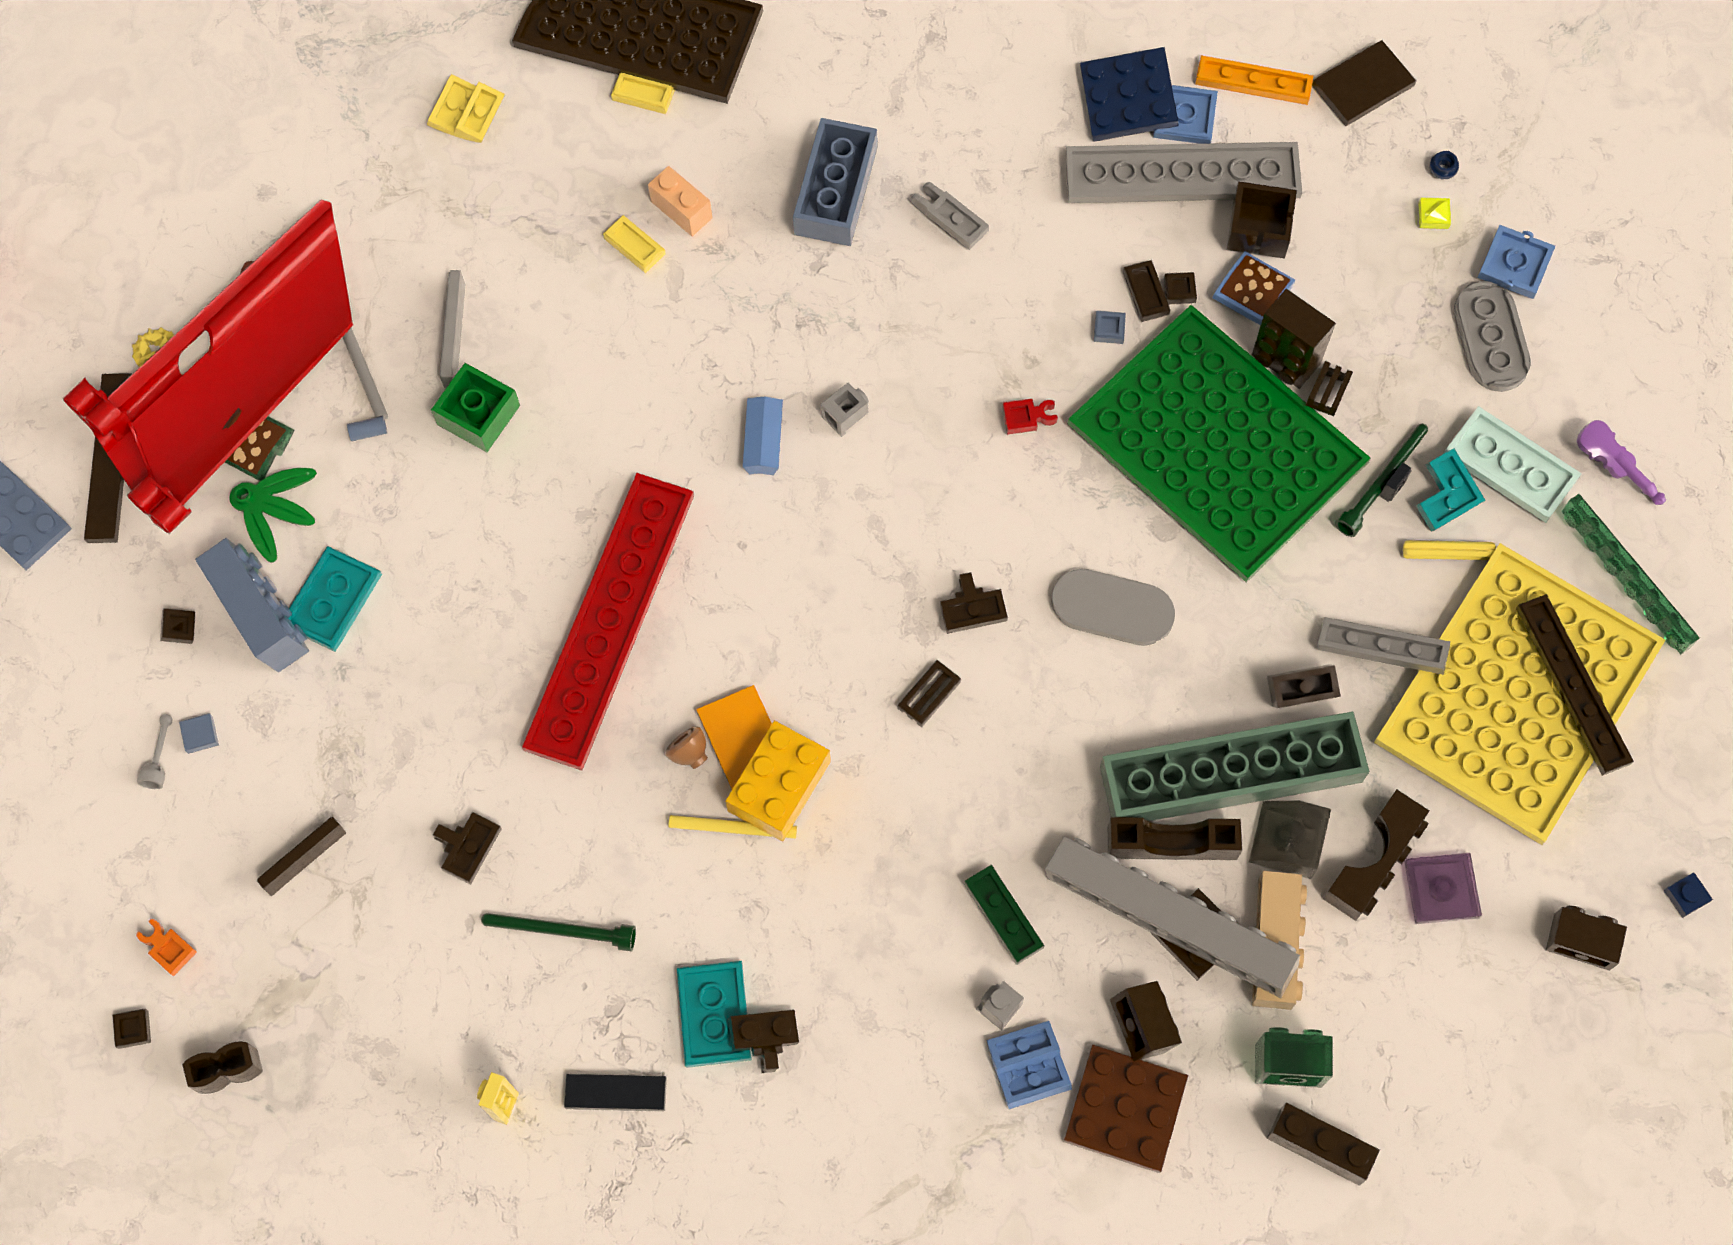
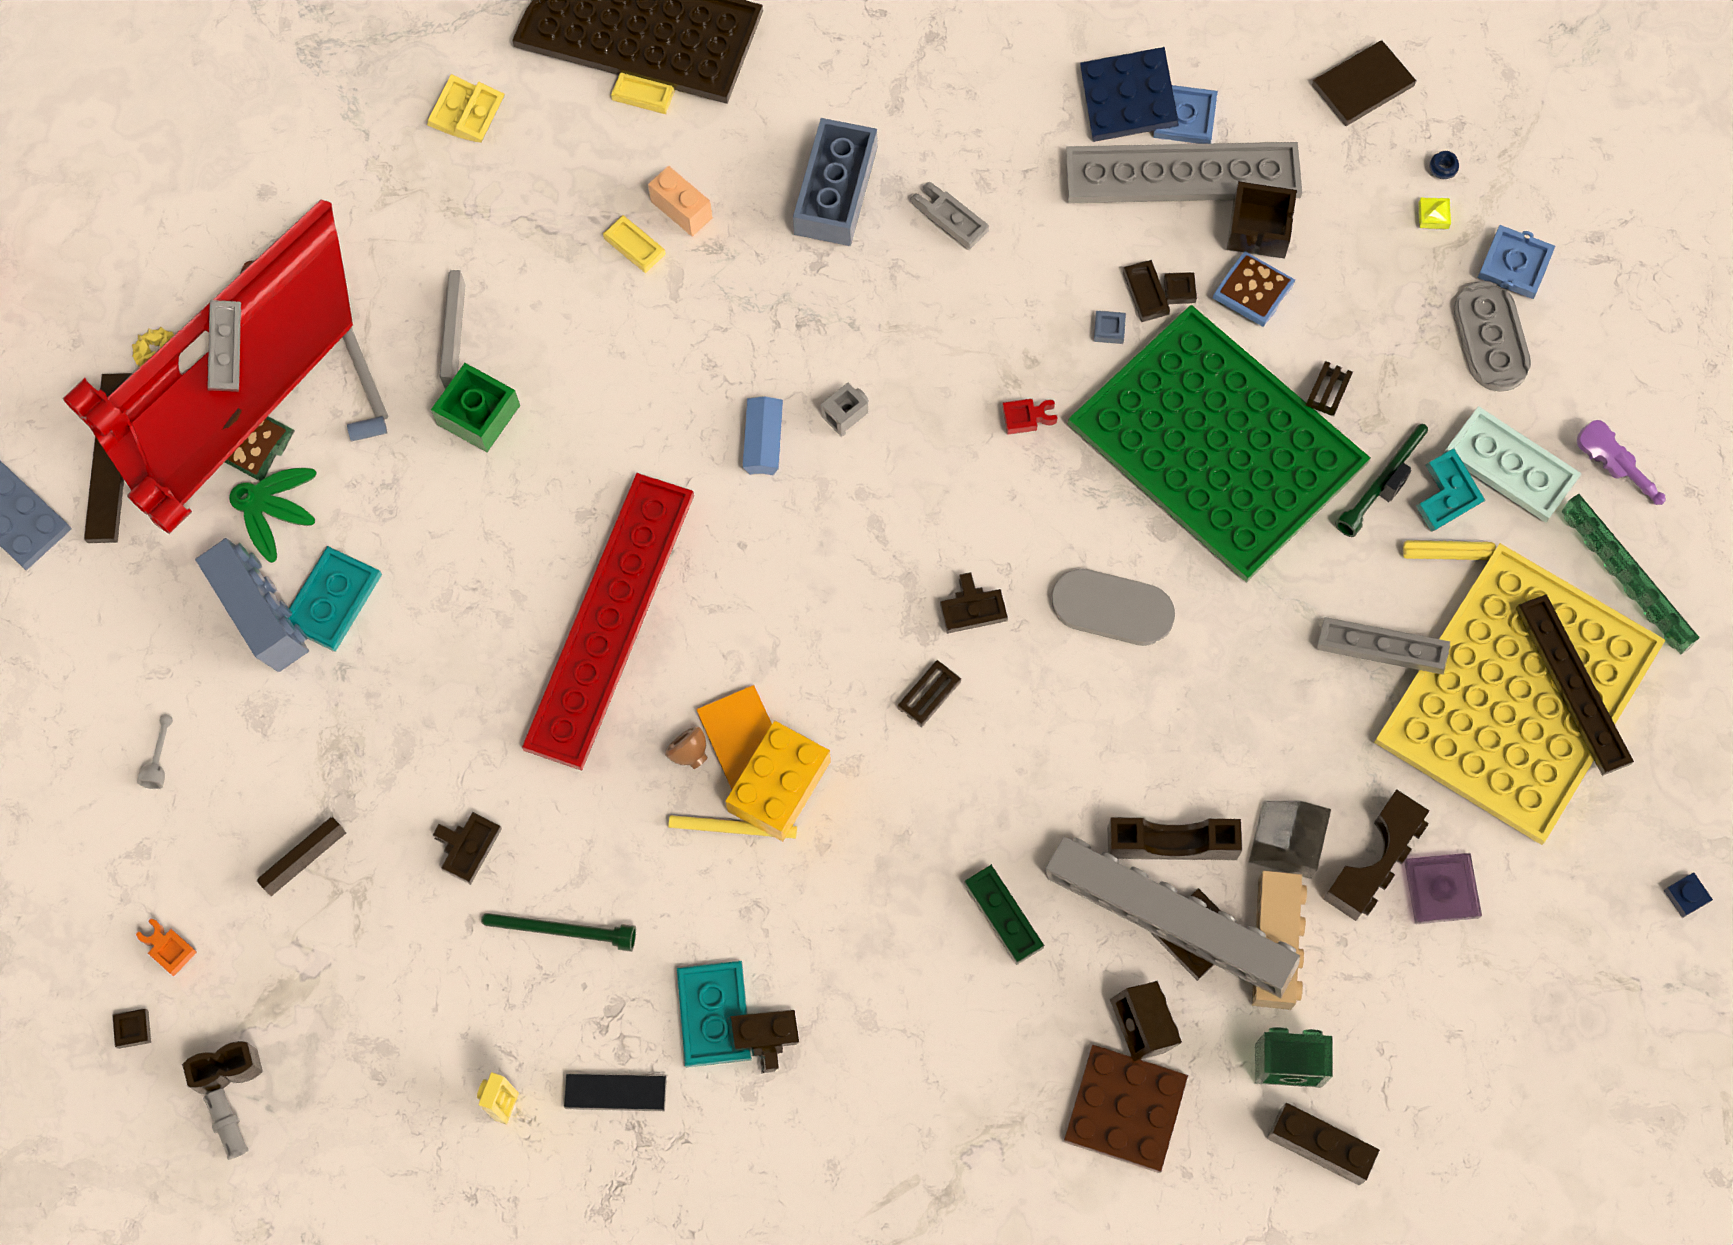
(177, 626): dark brown tile -> none
(198, 733): sand blue tile -> none
(224, 346): none -> light grey tile
(225, 1124): none -> light grey pin
(1000, 1004): light grey brick -> none
(1029, 1065): medium blue slope -> none
(1235, 768): sand green brick -> none
(1254, 80): light orange tile -> none
(1292, 338): dark brown brick -> none
(1303, 686): dark brown brick -> none
(1586, 937): dark brown brick -> none

